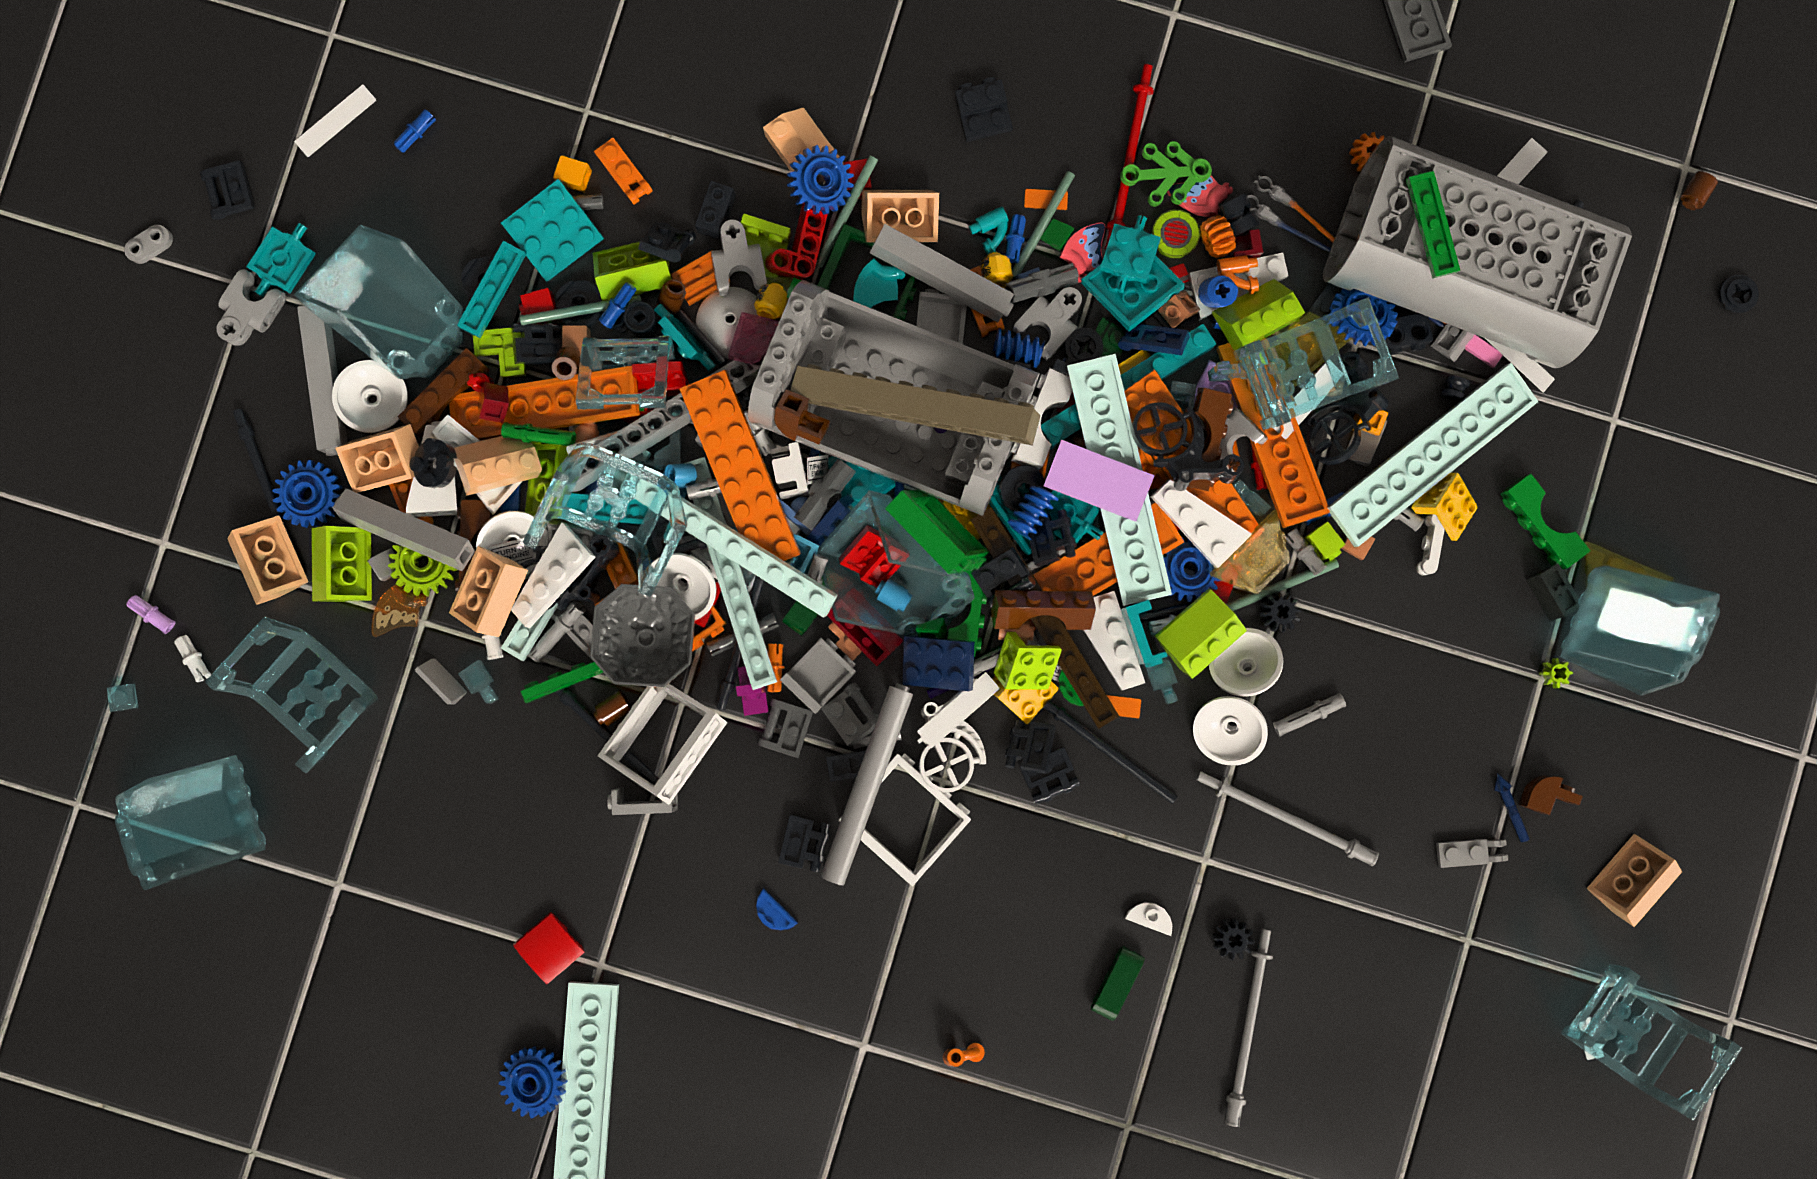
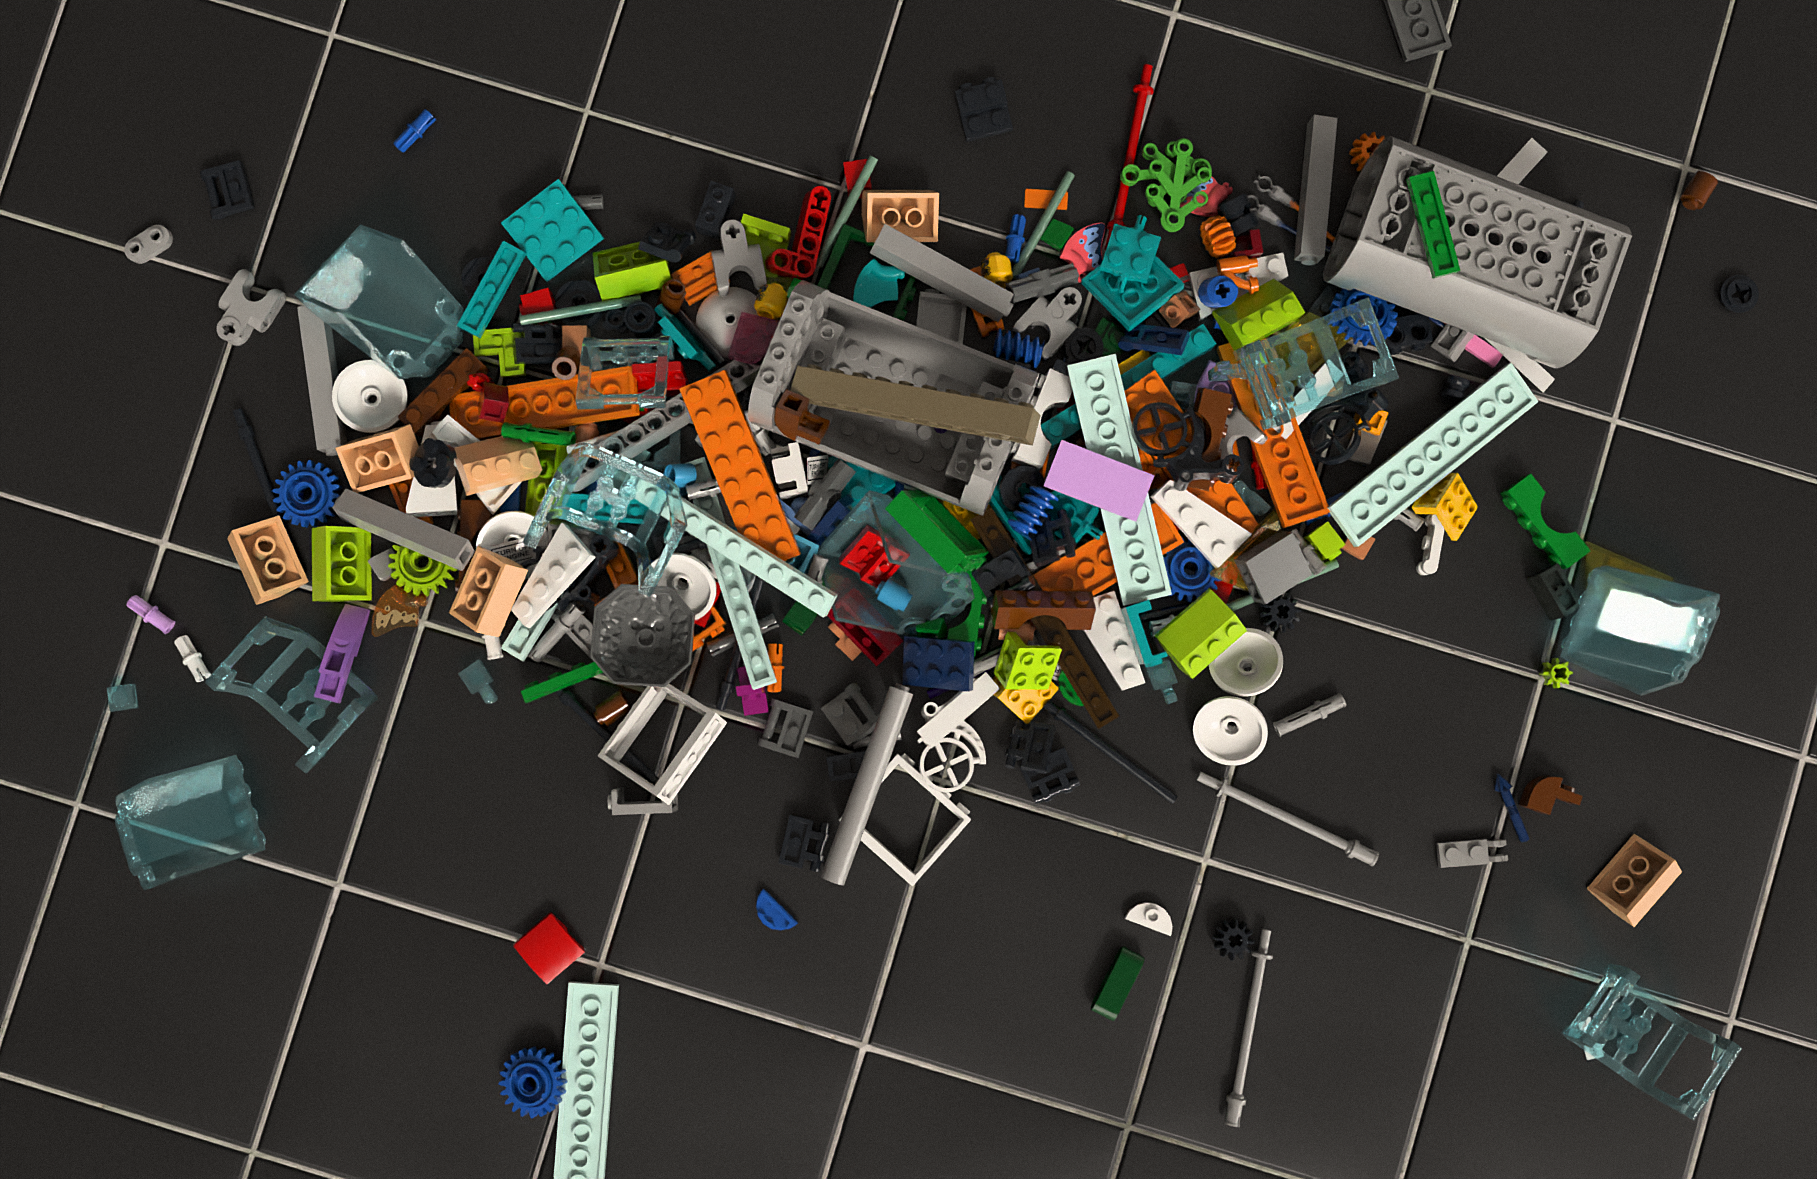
(281, 260): teal plate -> none
(335, 120): white sticker -> none
(340, 653): none -> medium lavender slope
(441, 681): light grey slope -> none
(573, 173): light orange panel -> none
(617, 305): blue axle -> none
(622, 170): orange plate -> none
(792, 134): light nougat slope -> none
(806, 179): blue gear -> none
(819, 674): light grey panel -> none
(956, 1057): orange plant -> none
(989, 221): teal plant -> none
(1126, 706): orange sticker -> none
(1177, 189): none -> bright green plant
(1177, 232): tile -> none
(1273, 566): none -> brick
(1315, 189): none -> light grey brick

